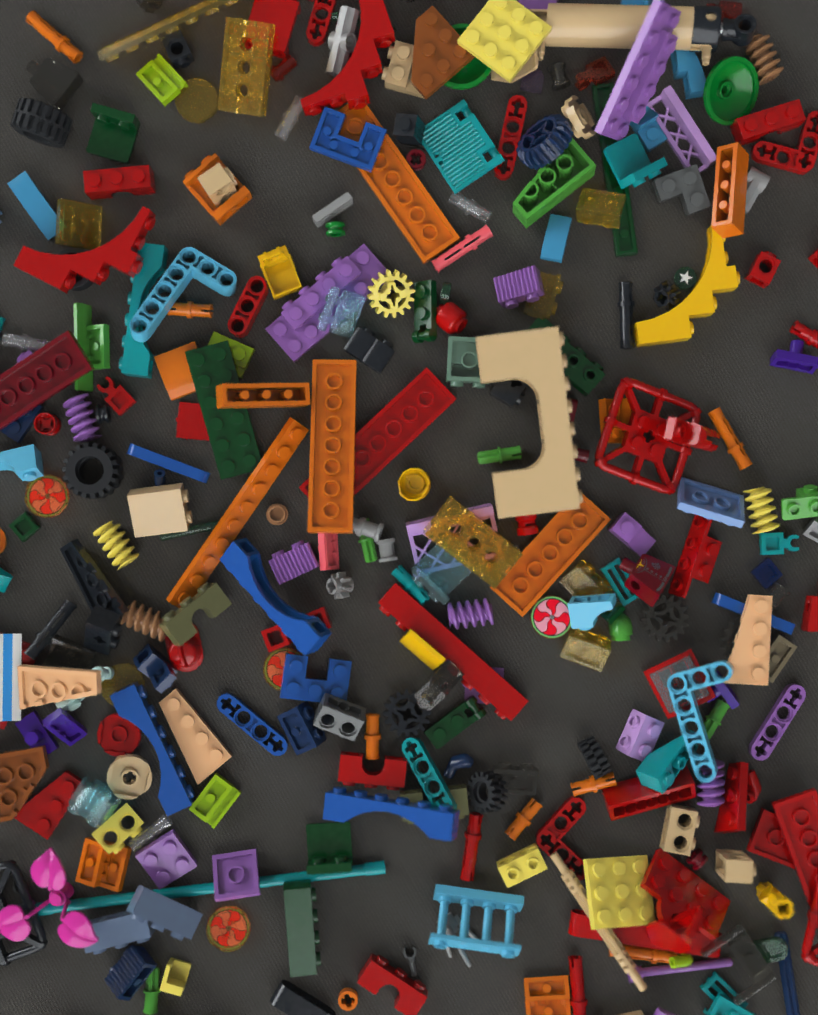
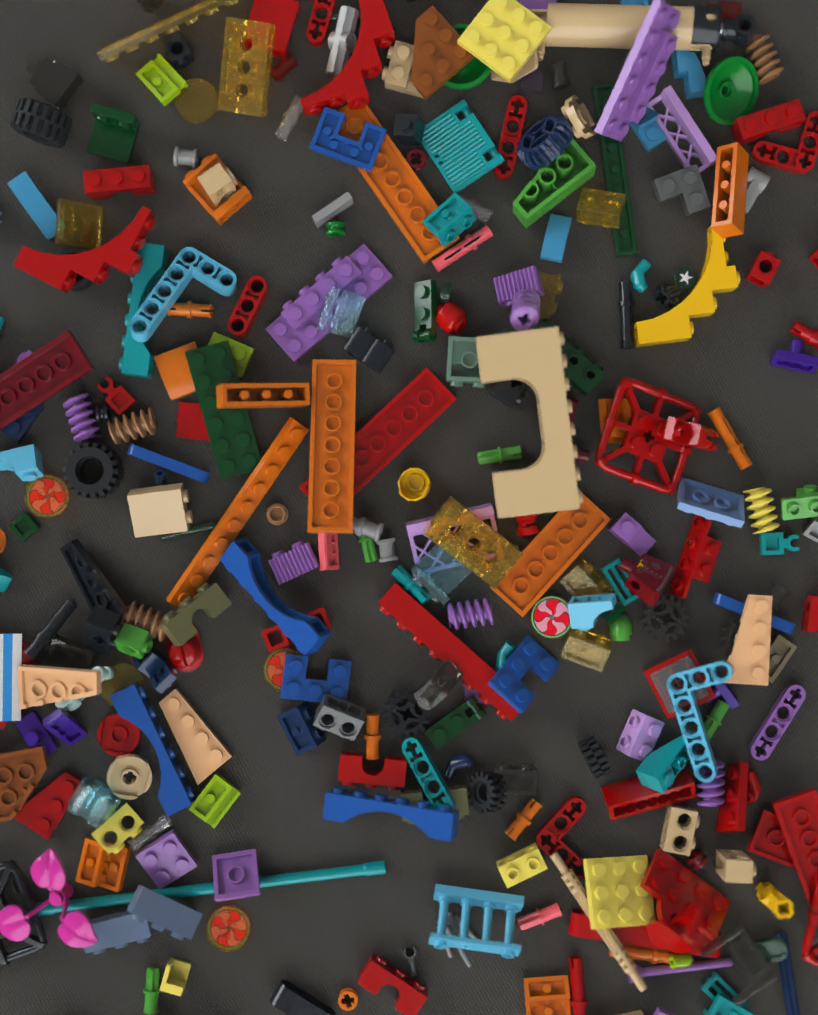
(23, 342): clear pin -> none
(43, 421): red wheel -> none
(61, 43): orange pin -> none
(94, 342): bright green bracket -> none
(116, 544): light yellow piece -> none
(130, 972): dark blue brick -> none
(133, 426): none -> medium nougat piece
(133, 641): none -> bright green brick
(185, 157): none -> light grey bush
(255, 720): blue beam -> none
(279, 272): yellow piece -> none
(300, 928): dark green brick -> none
(329, 847): dark green bracket -> none
(340, 585): light grey gear -> none
(381, 294): light yellow gear -> none
(422, 649): yellow slope -> none
(450, 219): none -> teal bracket
(472, 837): red pin -> none
(504, 653): none -> teal arm
(507, 678): none -> blue plate
(525, 309): none -> medium lavender piece
(539, 916): none -> coral axle
(592, 784): orange pin -> none
(595, 72): clear red plate -> none
(631, 162): teal bracket -> none
(638, 278): none -> teal arm
(766, 573): clear blue plate -> none

